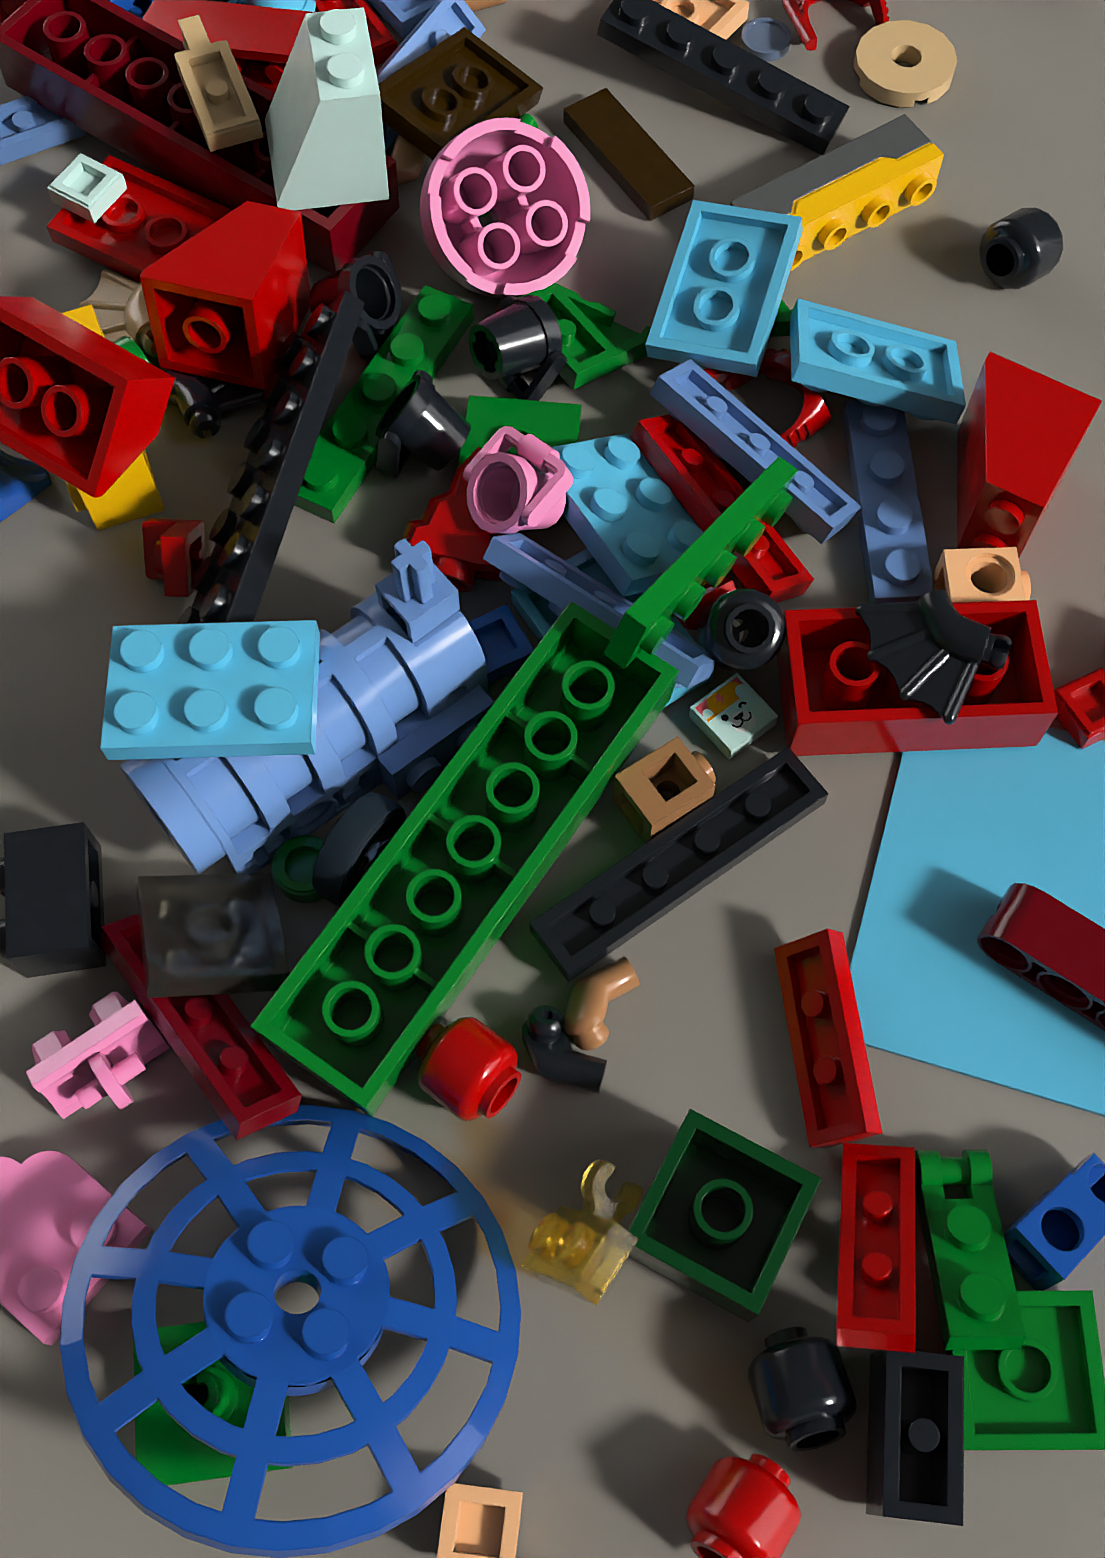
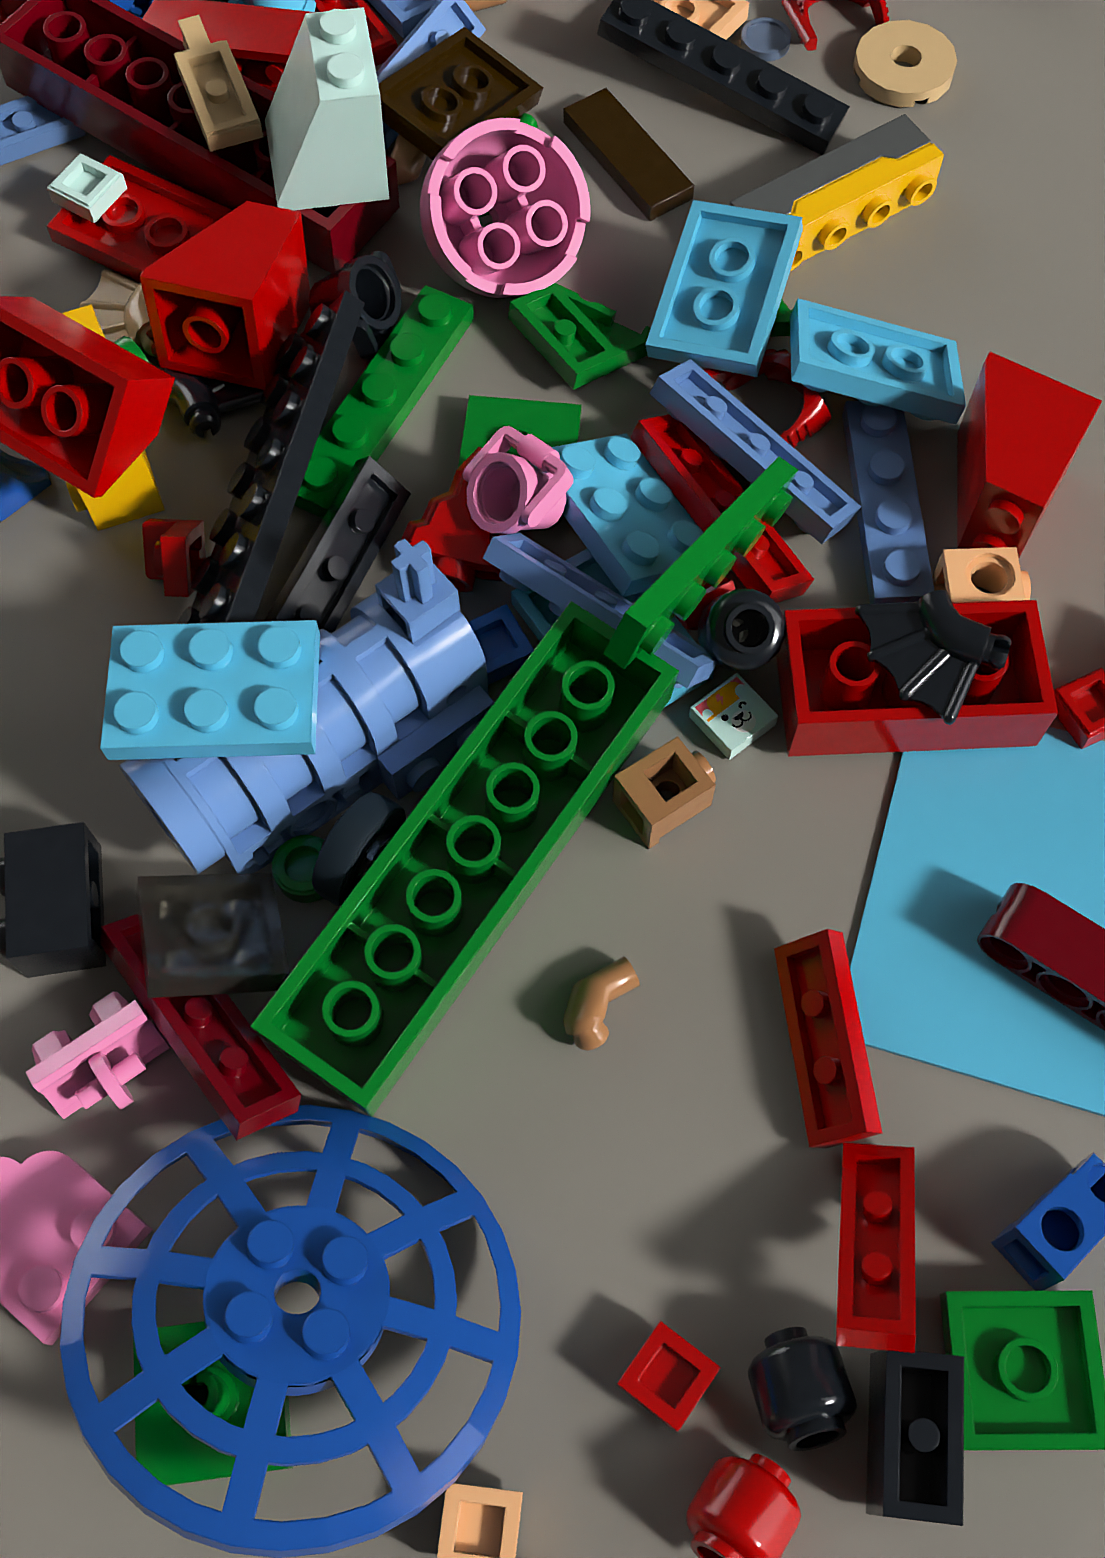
(342, 548): none -> black plate
(420, 426): black piece -> none
(468, 1068): red head -> none
(517, 340): black piece -> none
(554, 1055): black arm -> none
(585, 1247): clear yellow plate -> none
(668, 1376): none -> red plate
(677, 863): black plate -> none
(721, 1215): dark green brick -> none
(967, 1253): green plate -> none
(1021, 248): black head -> none

